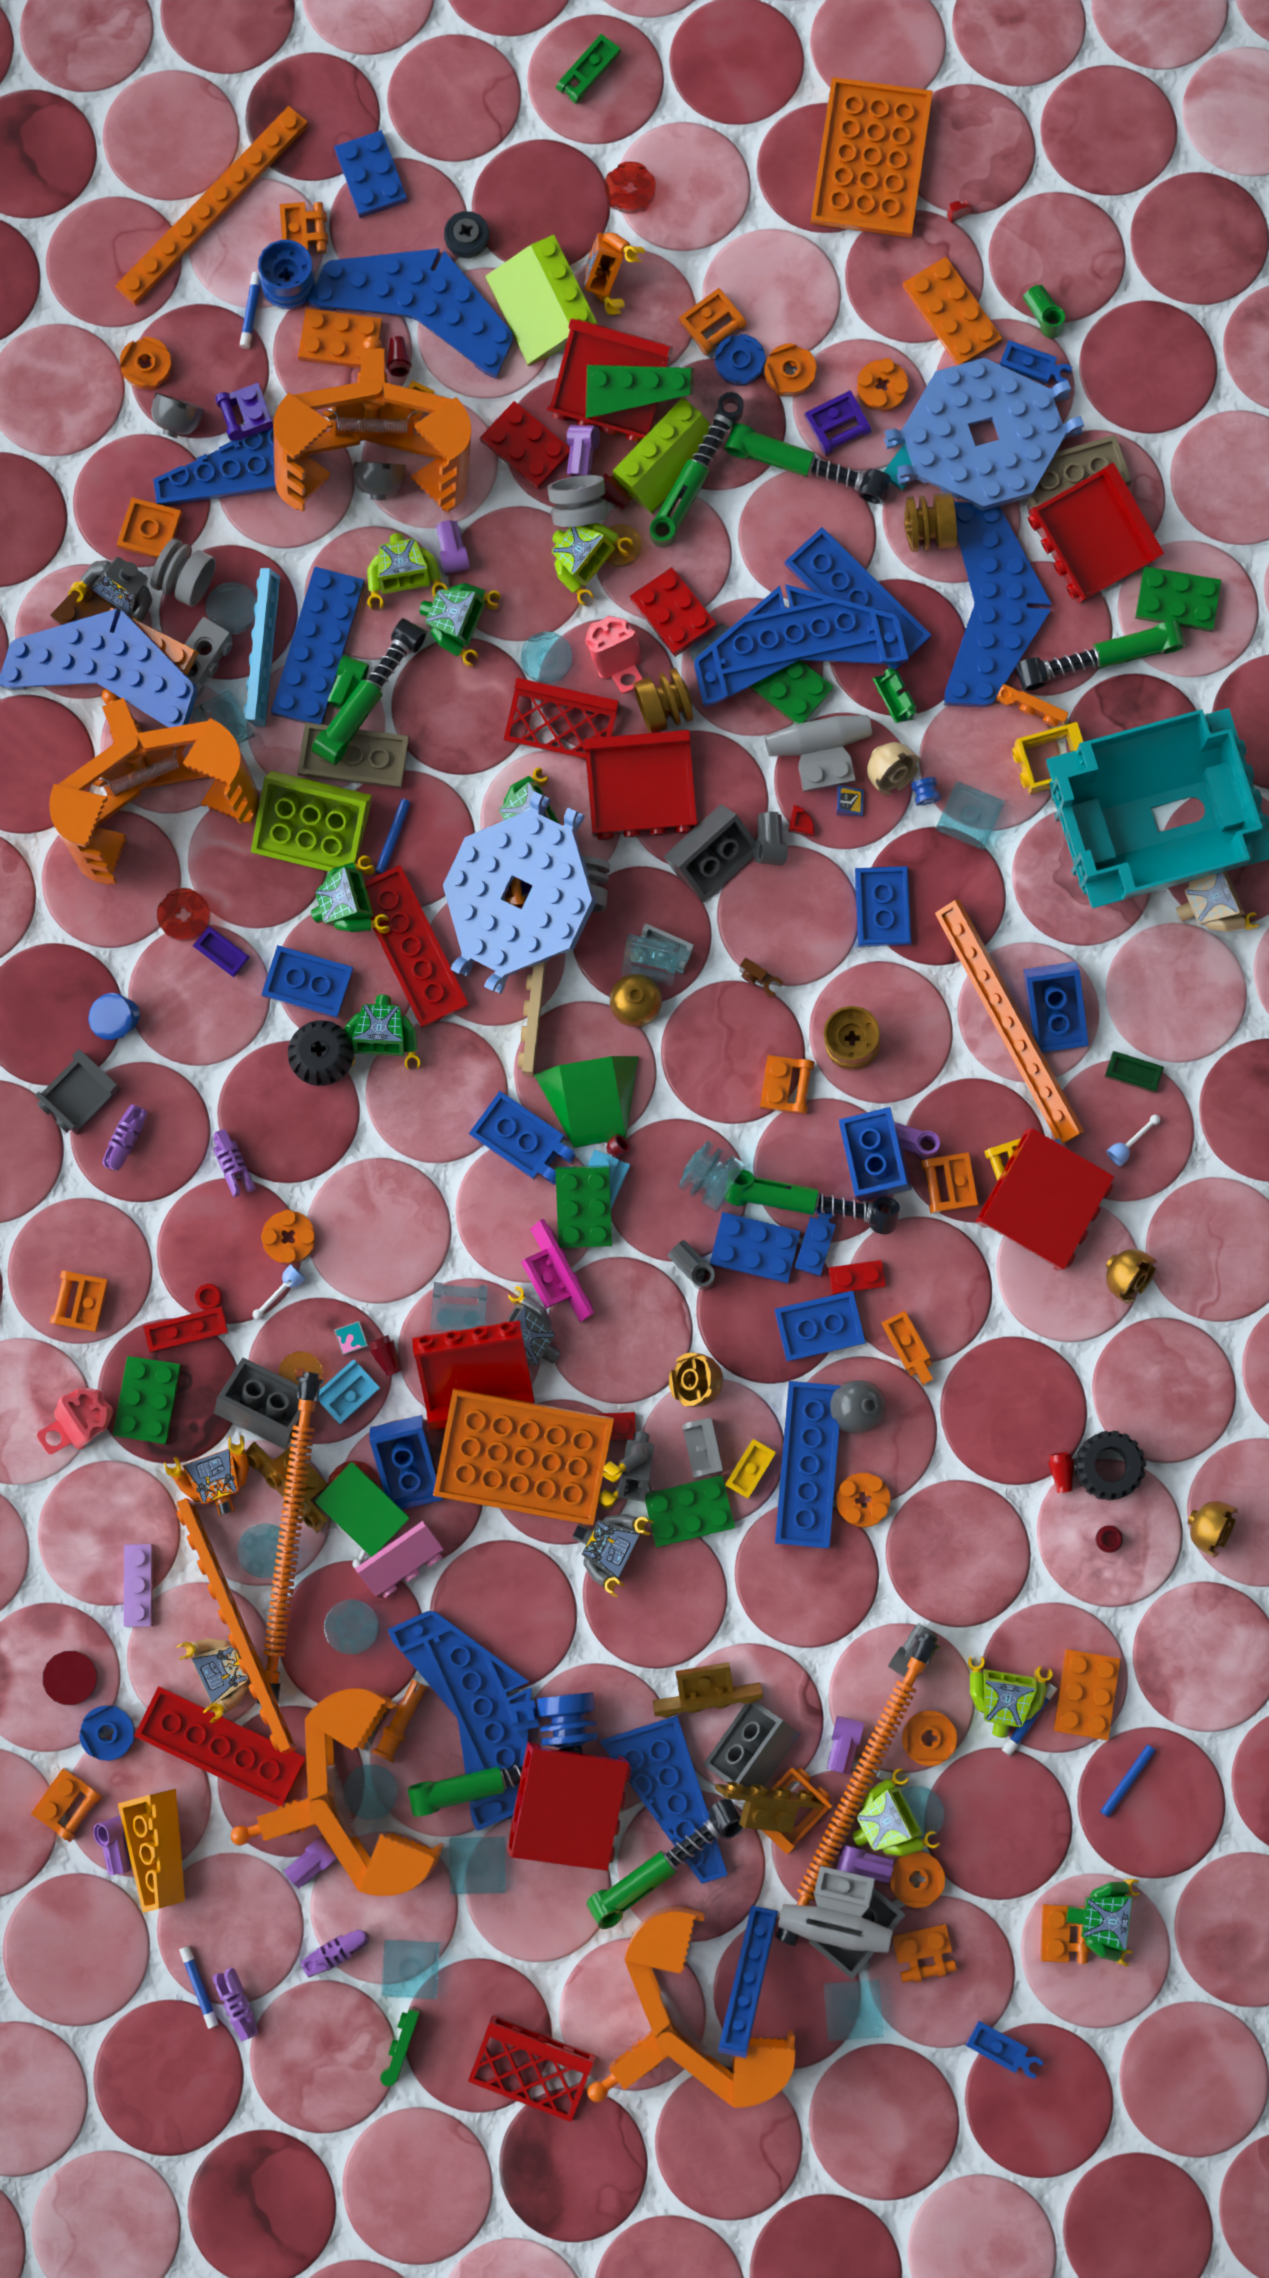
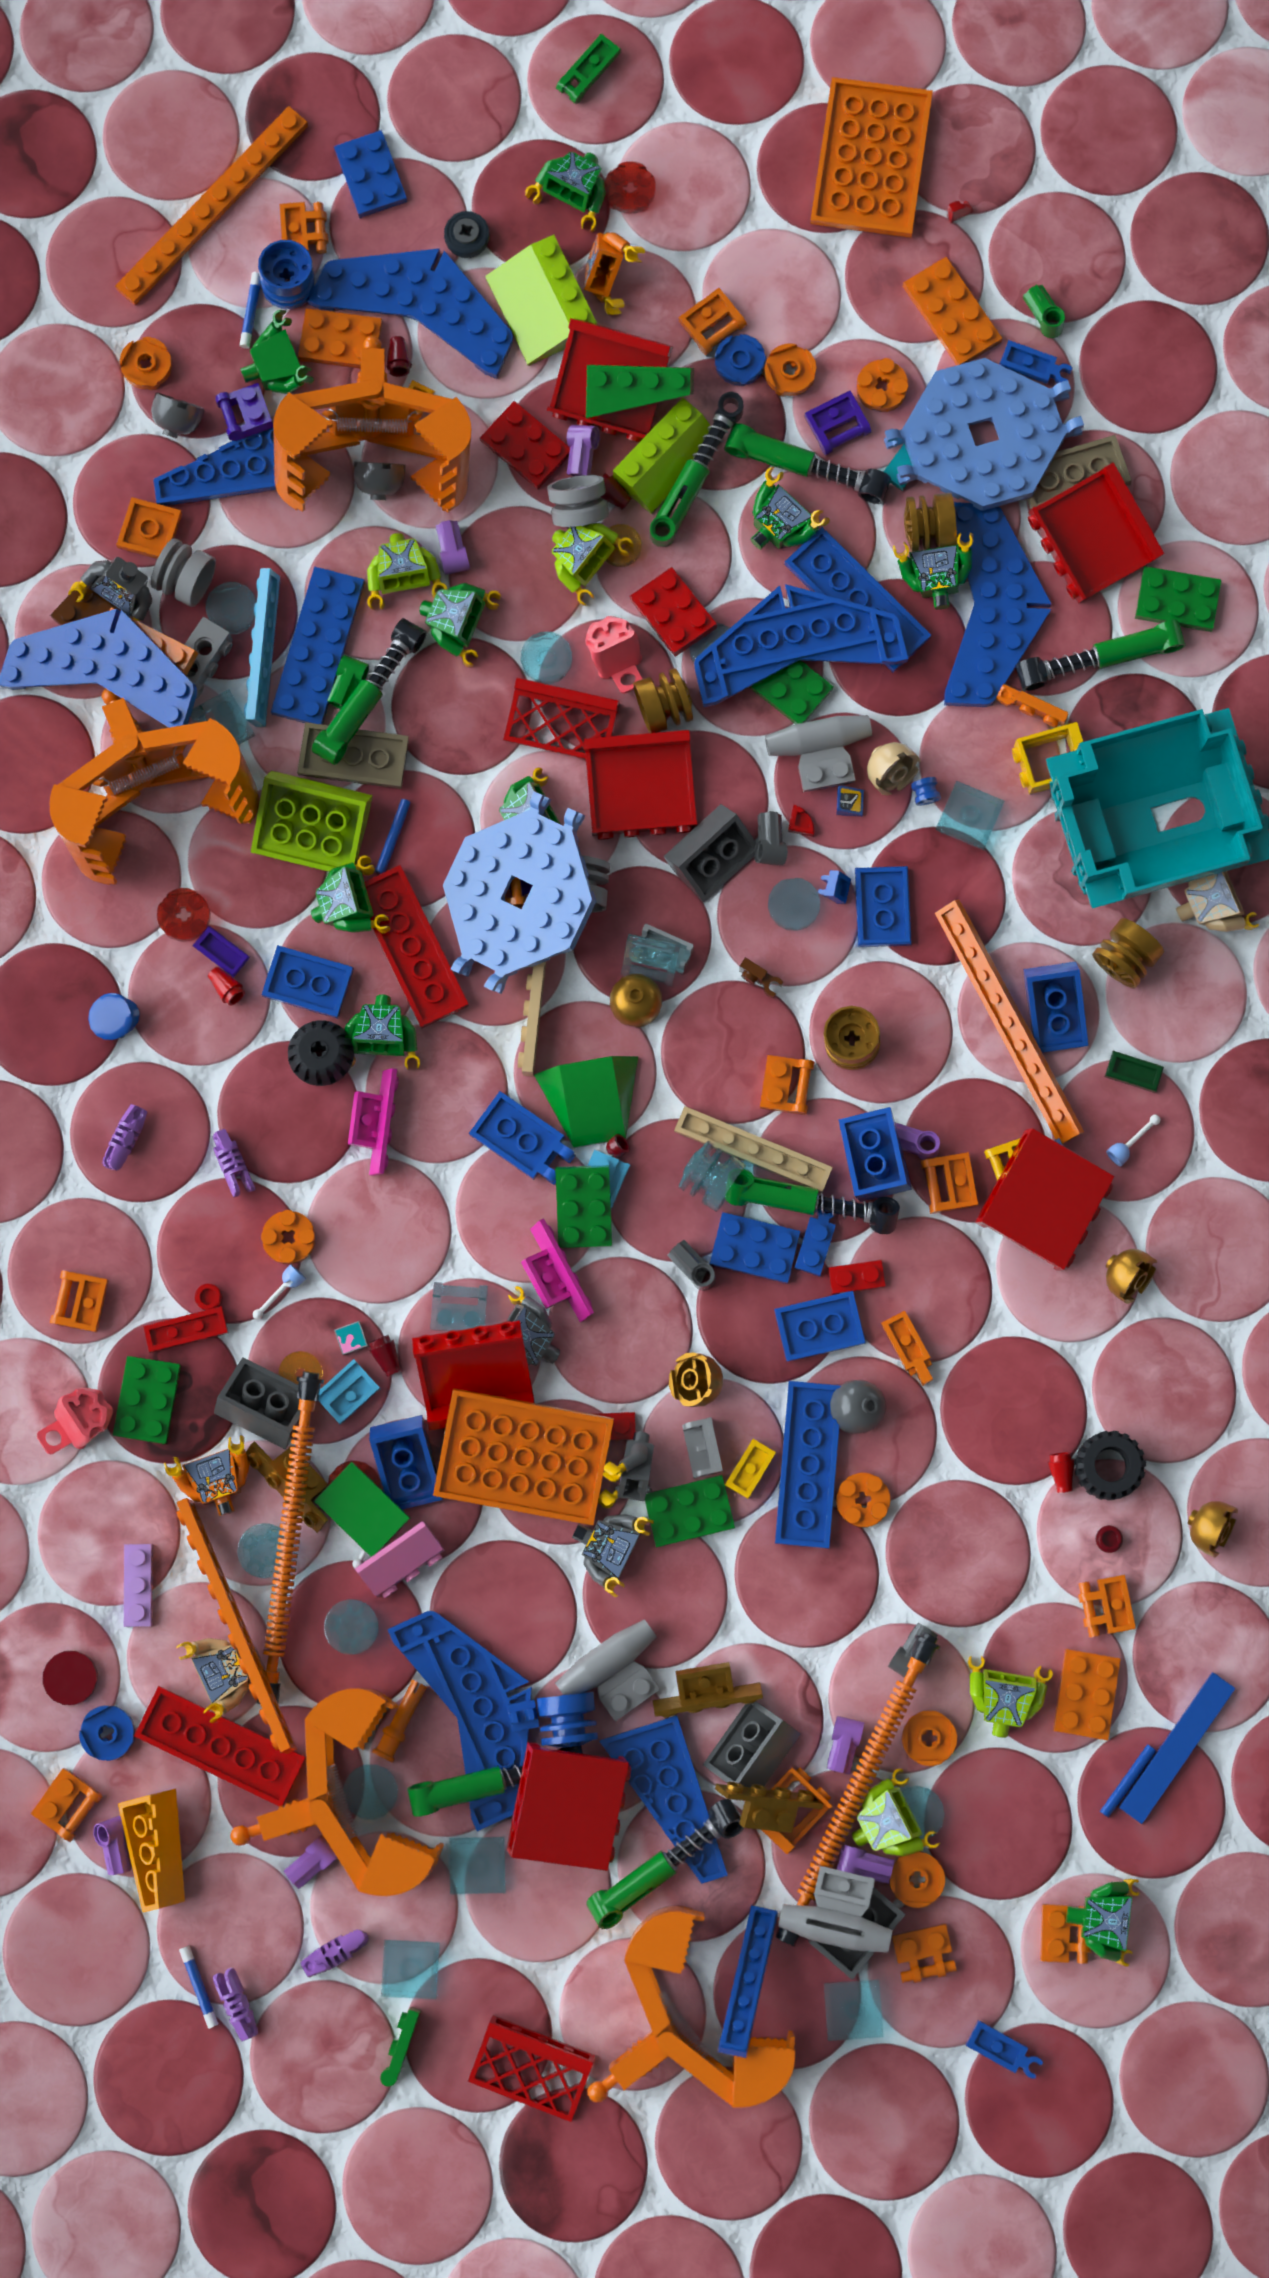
(77, 1093): dark grey panel -> none
(227, 987): none -> red cone
(276, 359): none -> green torso
(372, 1120): none -> dark pink bracket
(573, 181): none -> green torso
(612, 1669): none -> light grey plate
(753, 1149): none -> tan plate
(782, 517): none -> torso
(794, 904): none -> clear light blue tile
(837, 886): none -> blue tile
(899, 705): green hinge -> none
(936, 570): none -> torso
(1020, 1732): bar -> none
(1115, 1605): none -> orange plate
(1128, 952): none -> pearl gold wheel
(1176, 1748): none -> blue tile

